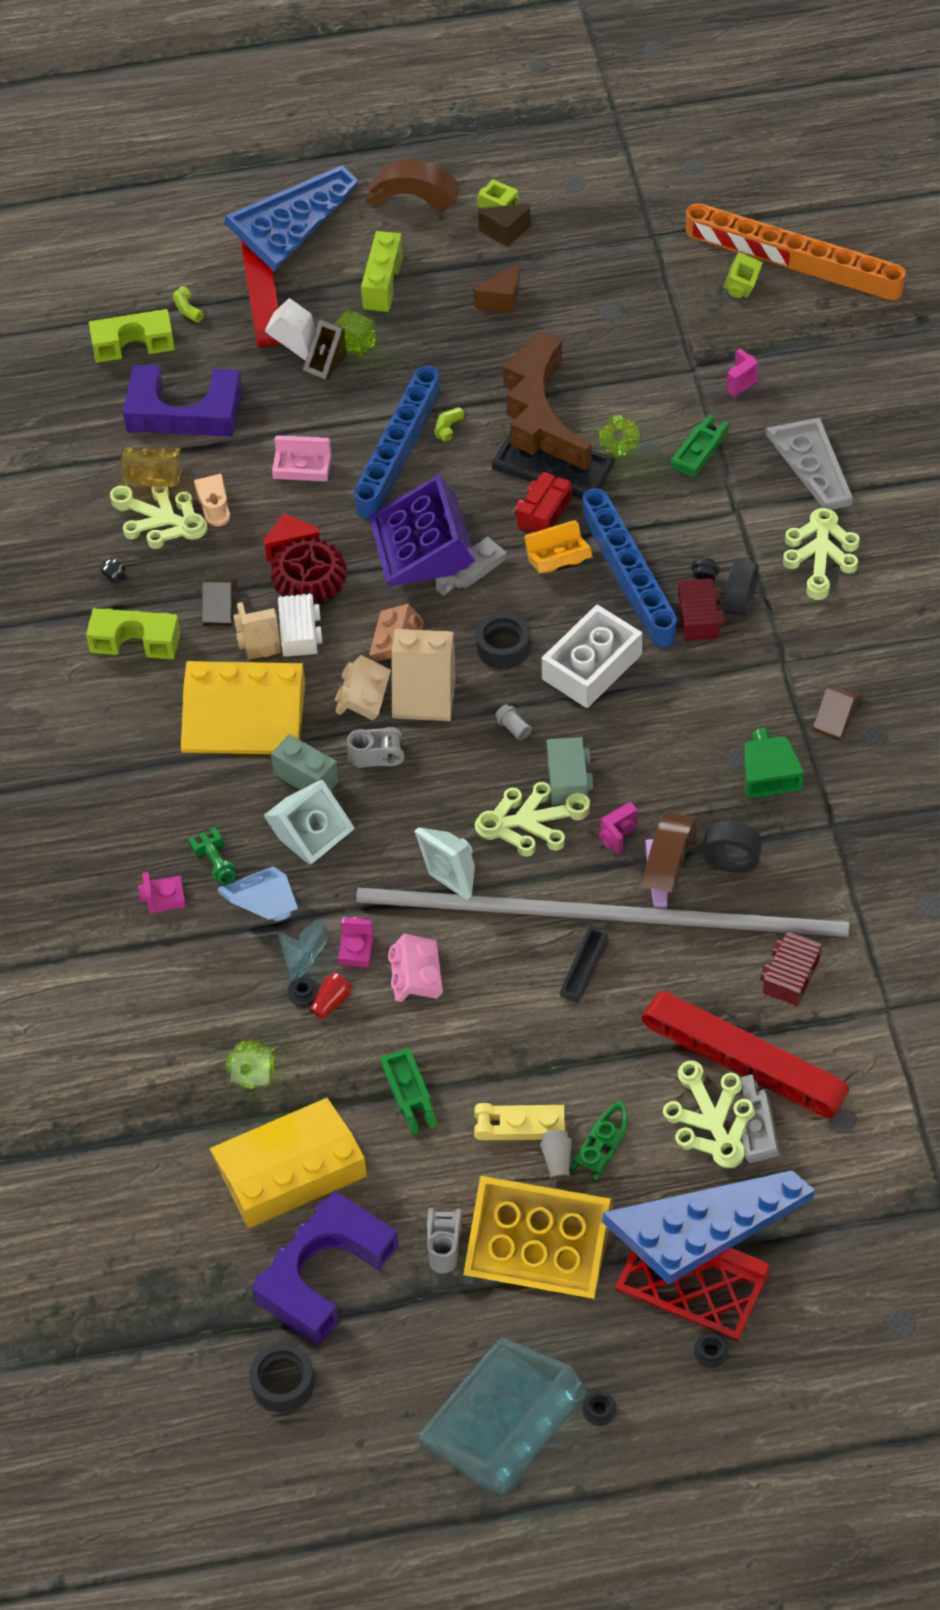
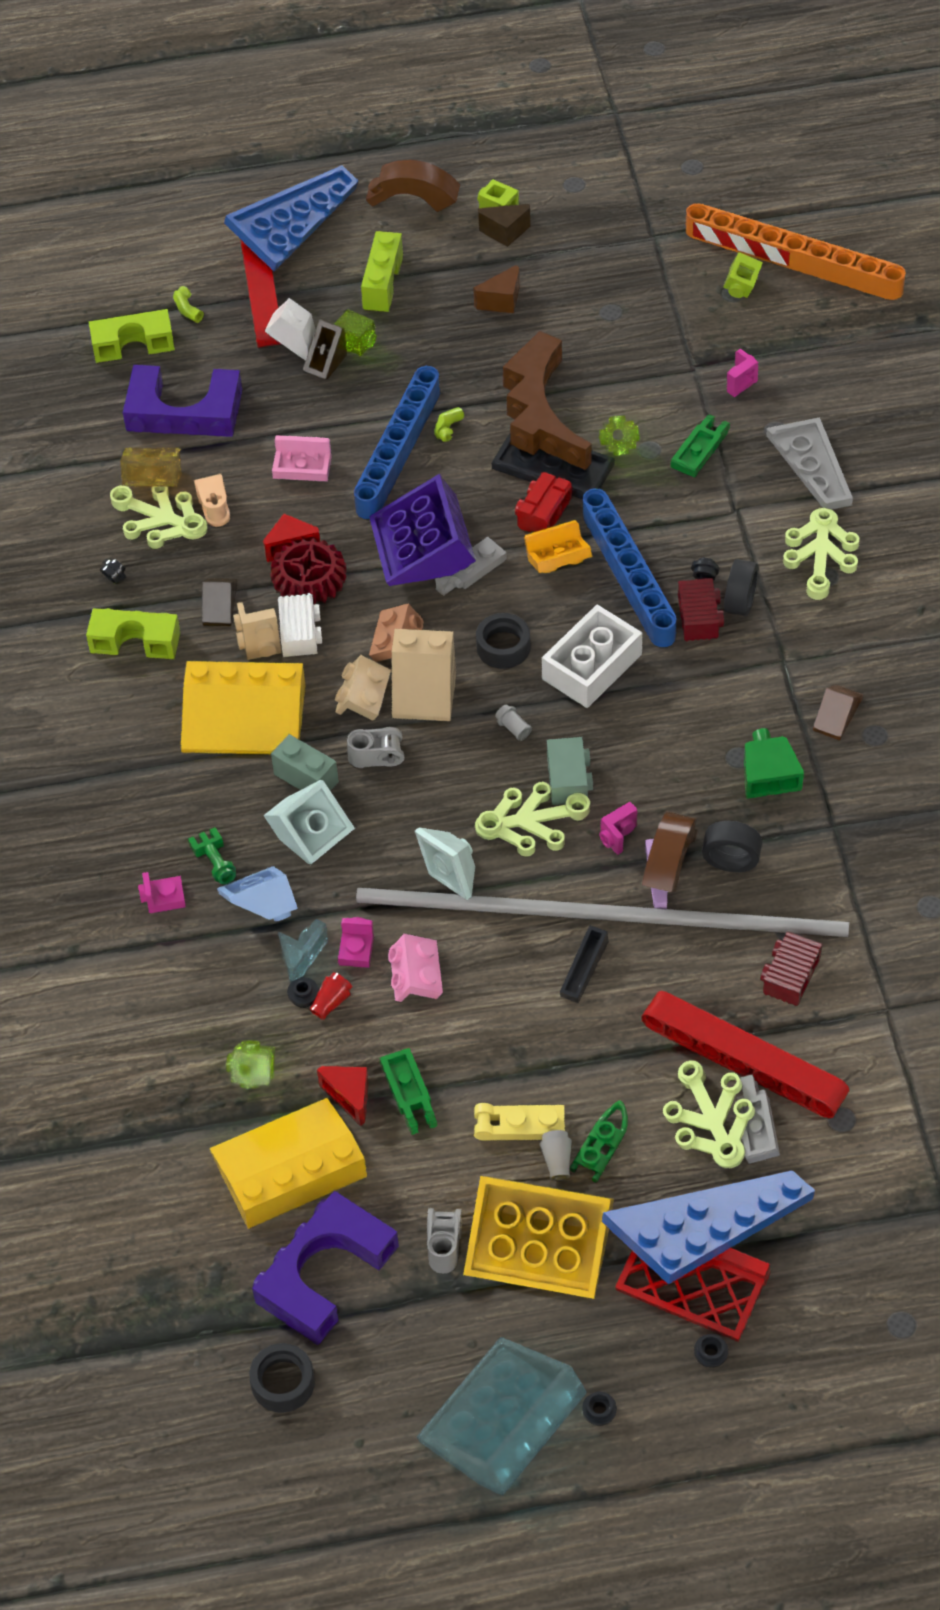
(347, 1088): none -> red slope

